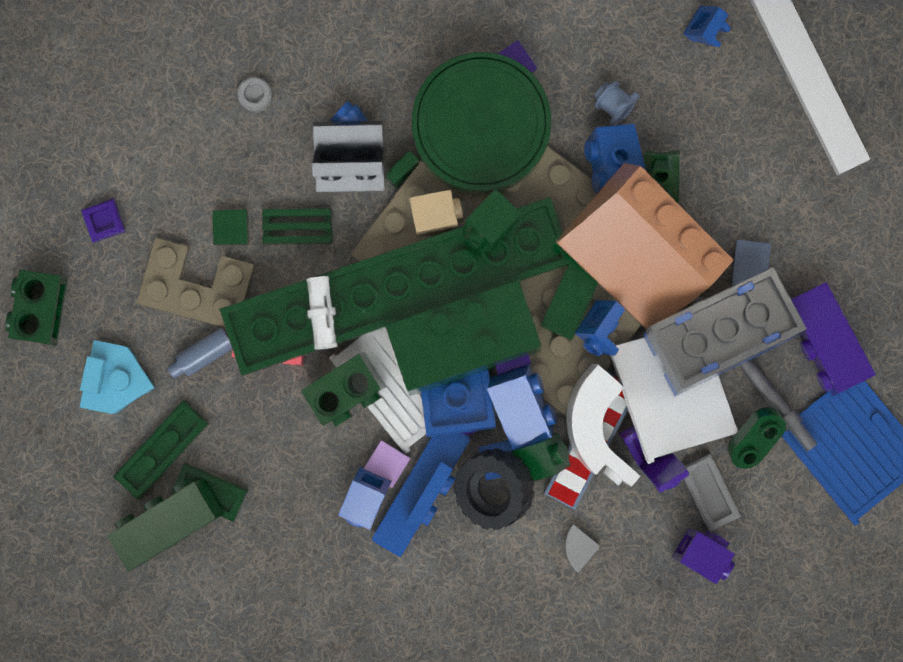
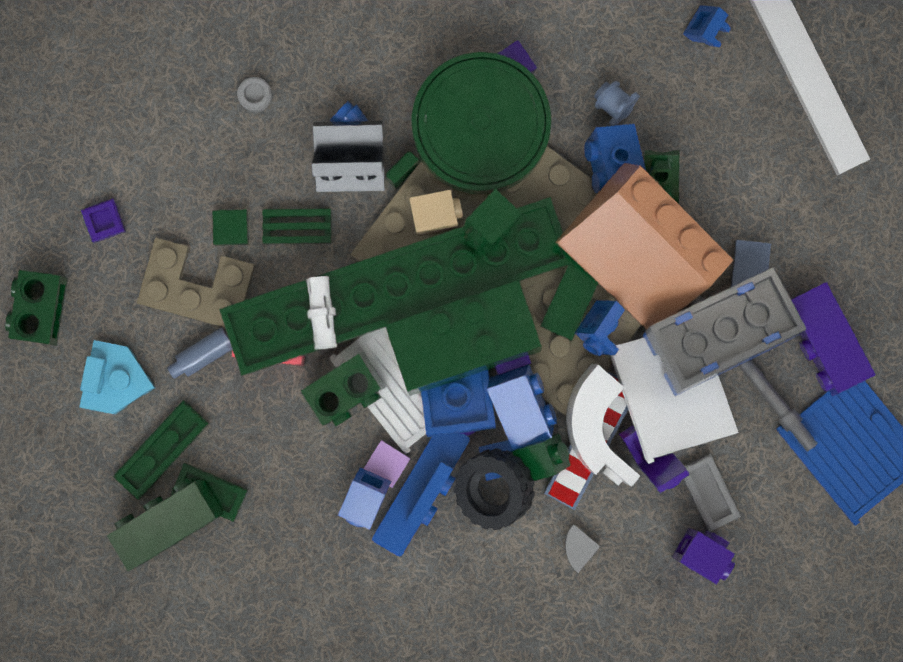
(753, 441): dark green plate -> none

